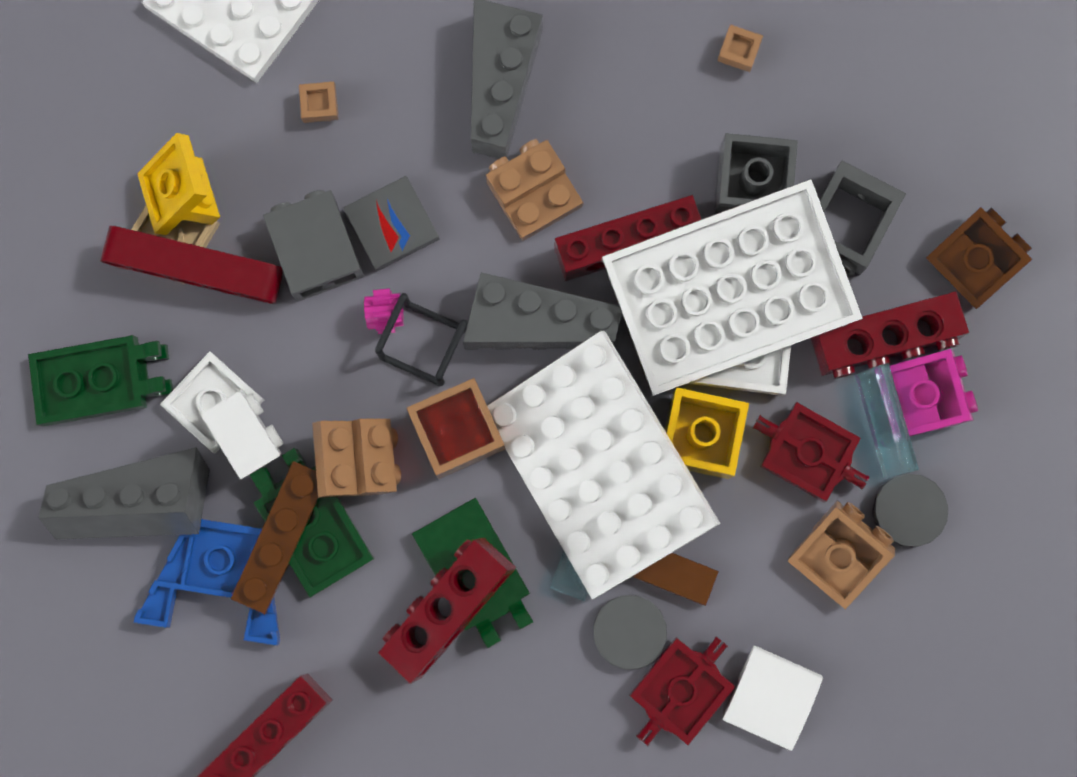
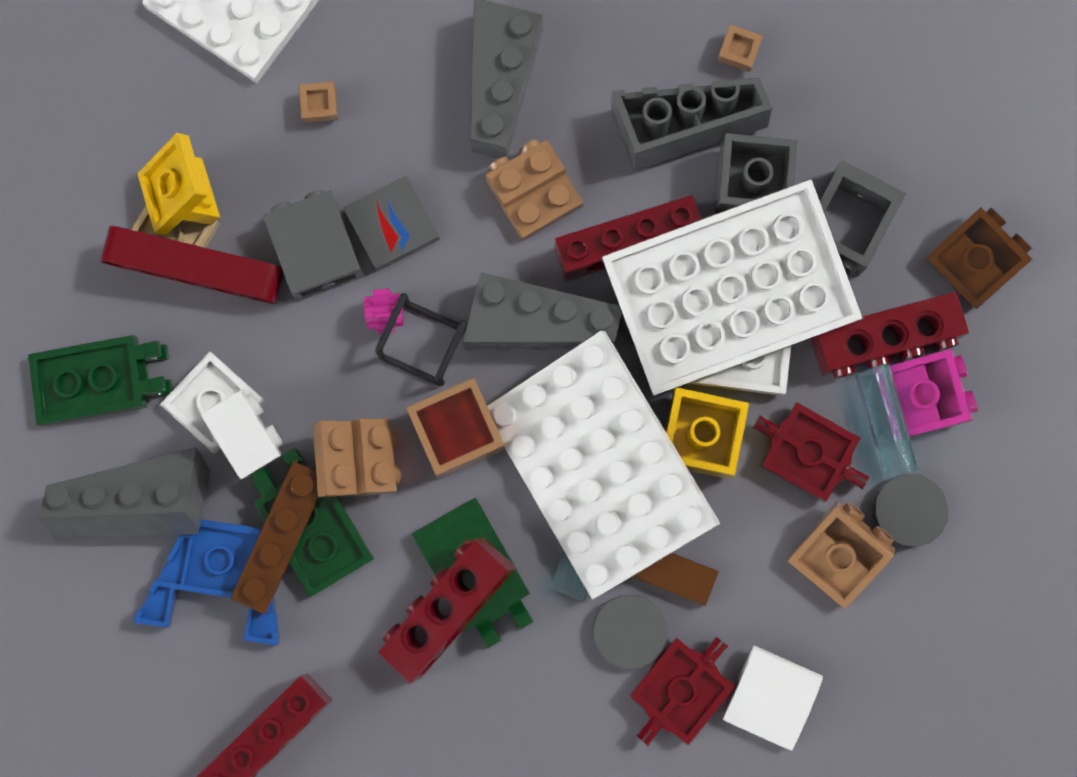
(687, 118): none -> dark grey wedge

